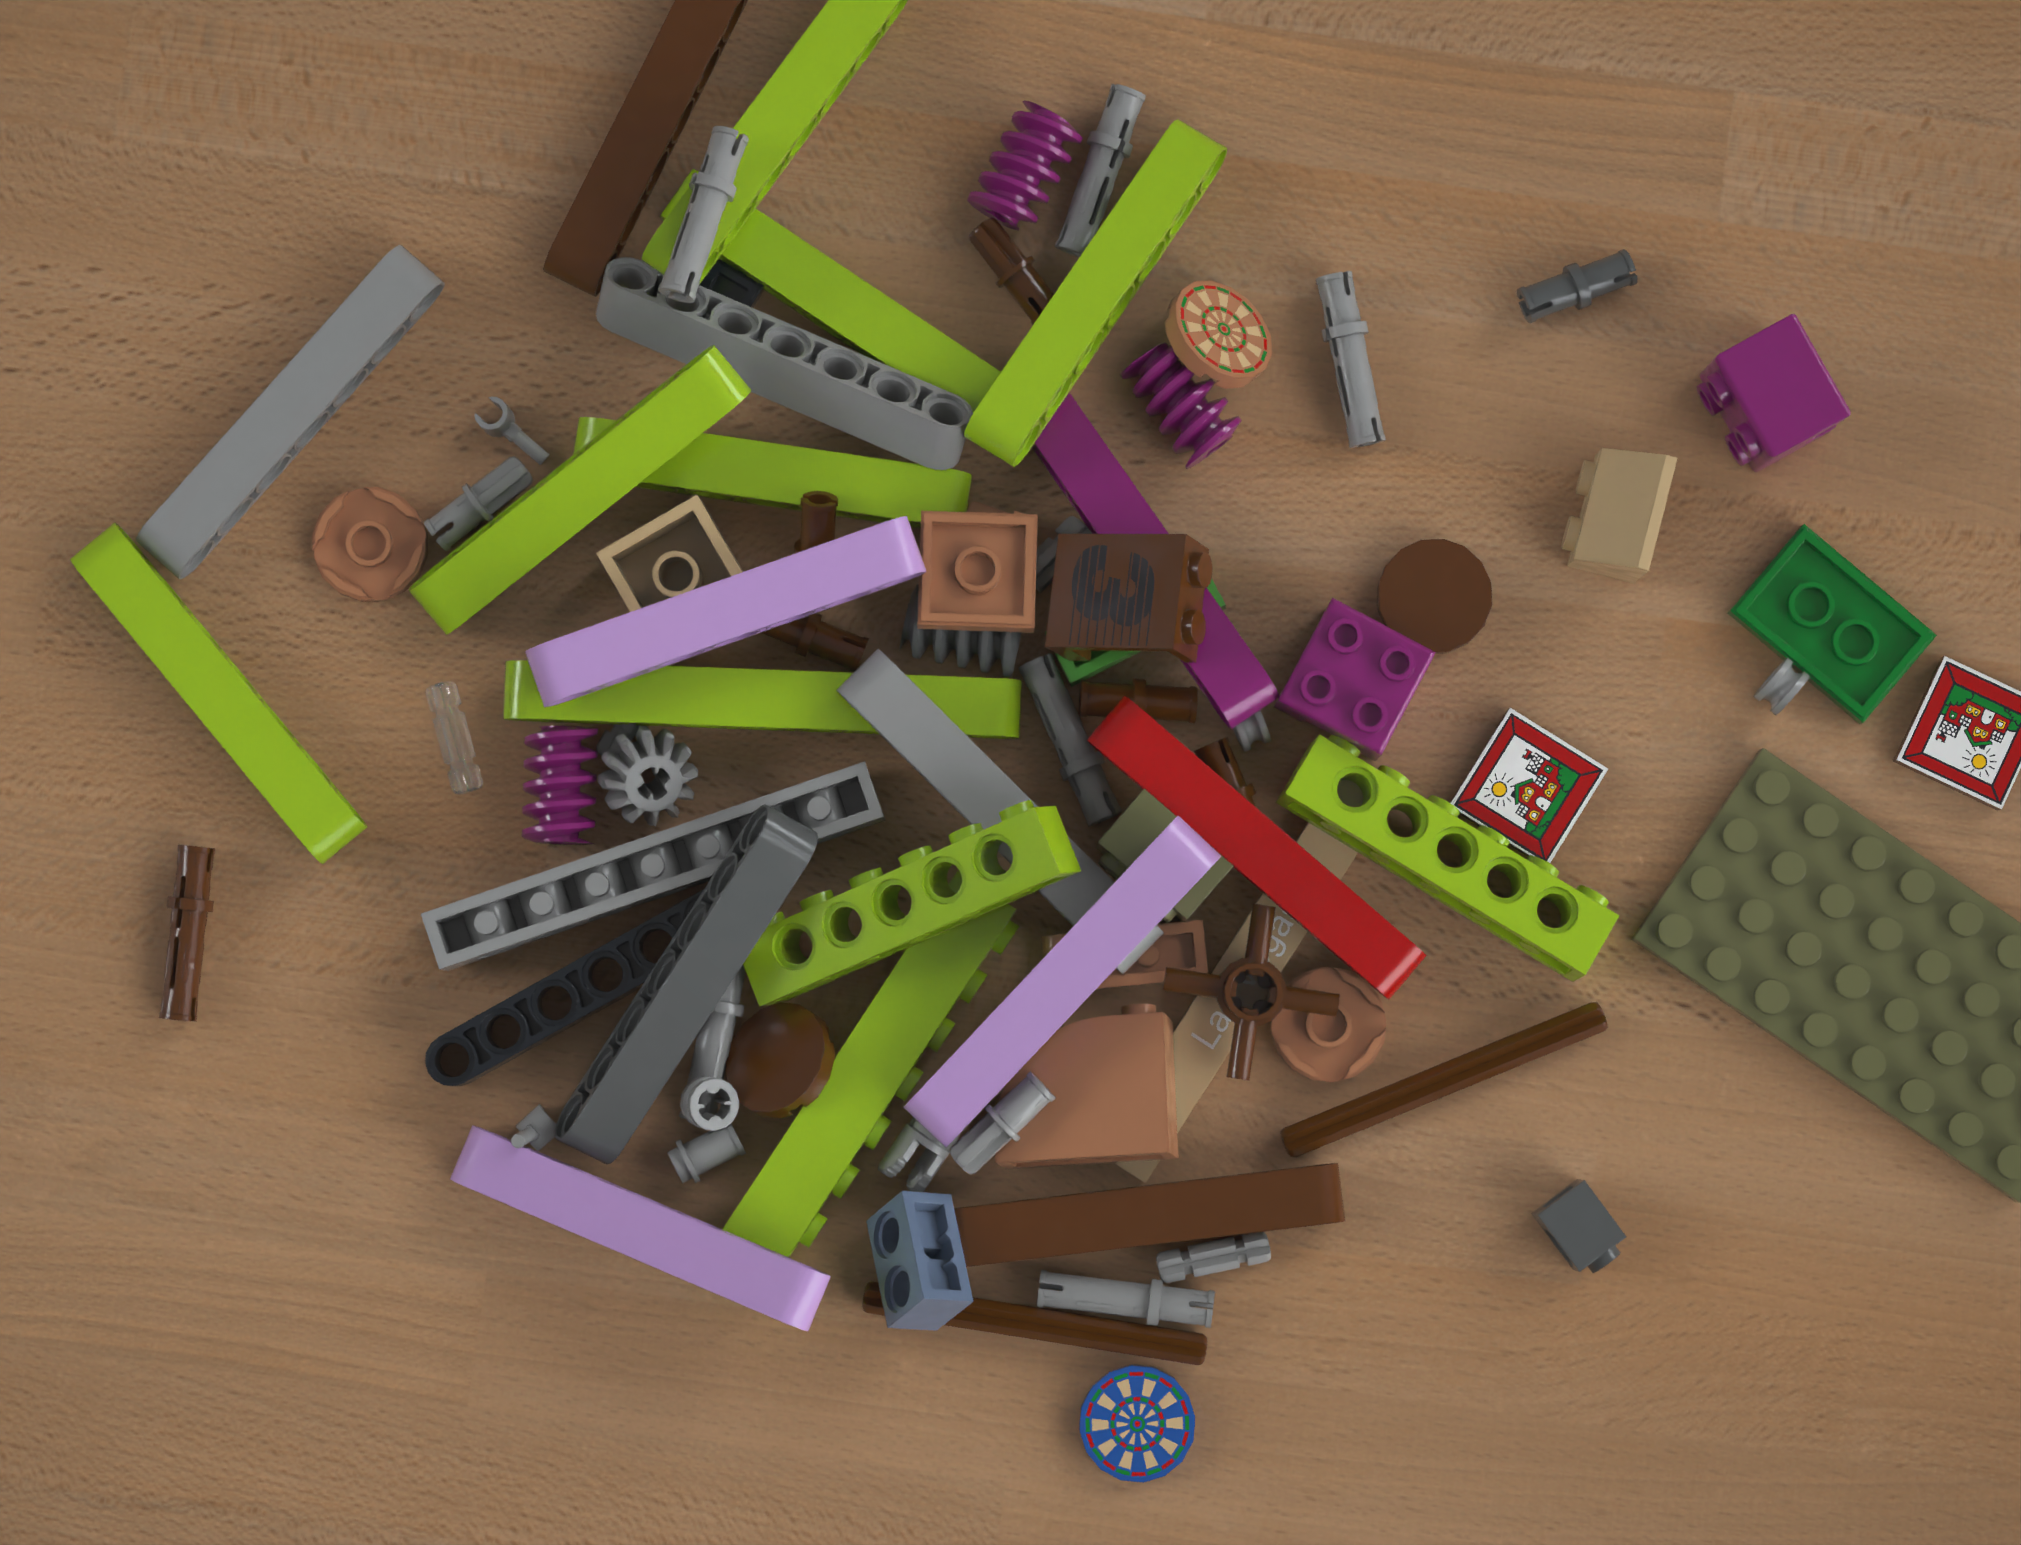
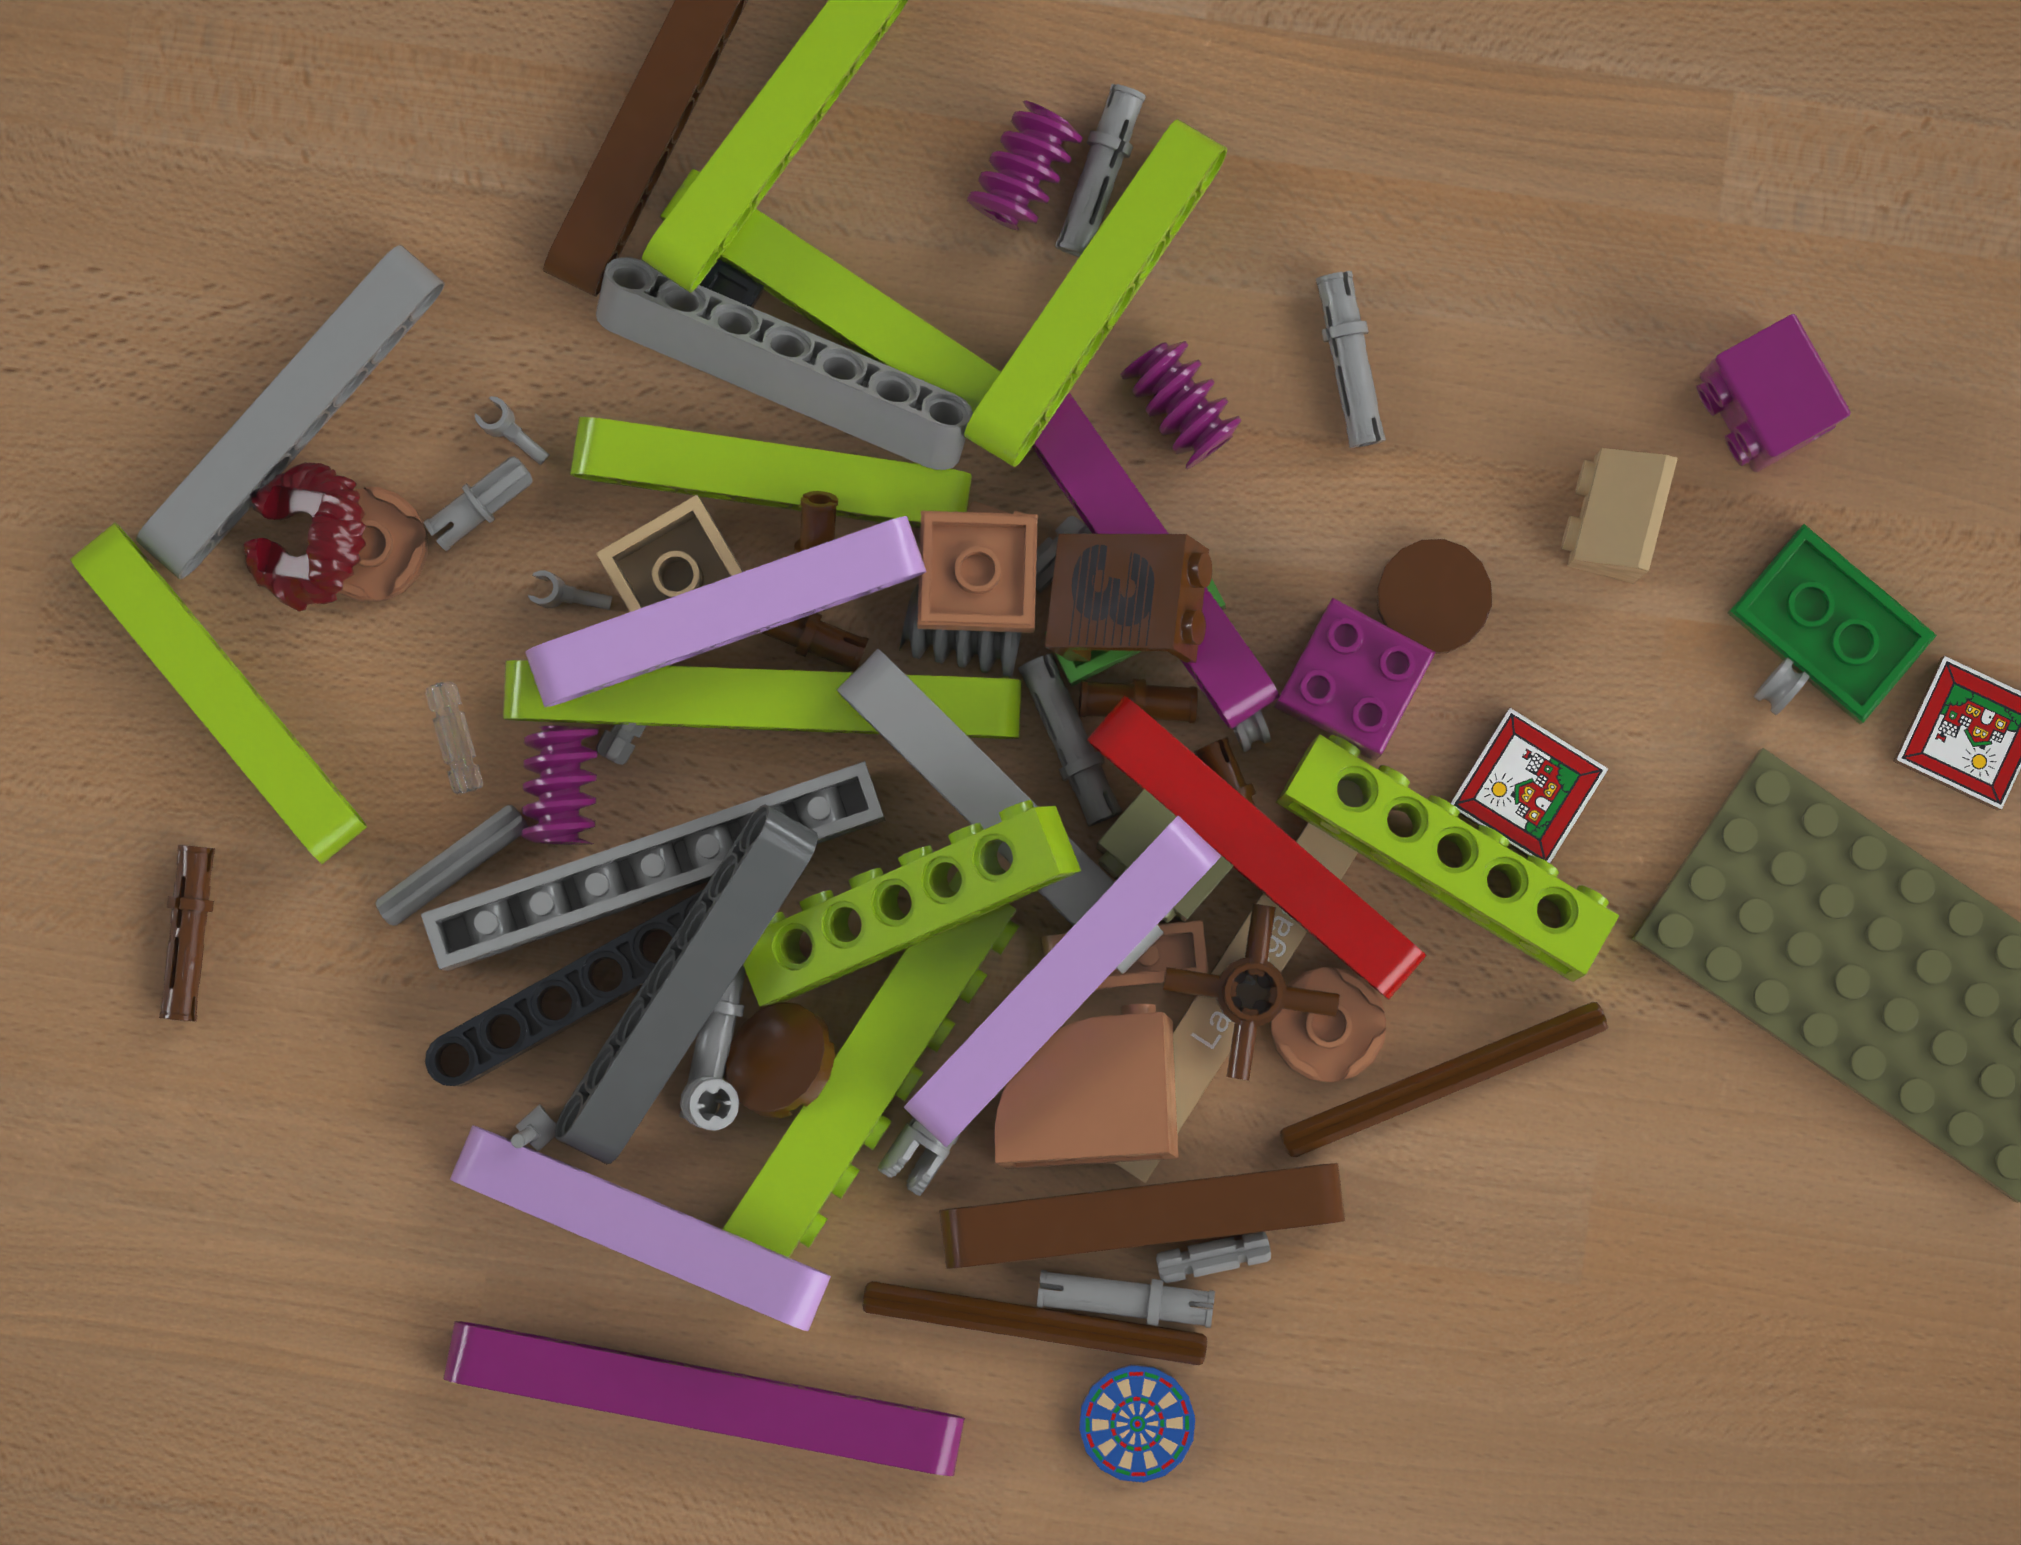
(332, 537): none -> dark red piece
(451, 865): none -> light grey axle
(568, 594): none -> light grey hand
(580, 489): lime beam -> none
(668, 766): light grey gear -> none
(704, 1398): none -> magenta beam
(705, 1153): light grey pin -> none
(709, 196): light grey pin -> none
(919, 1261): sand blue brick -> none
(1001, 1124): light grey axle -> none
(1011, 267): reddish brown axle -> none
(1218, 334): nougat tile -> none
(1577, 286): dark grey pin -> none
(1580, 1227): dark grey brick -> none

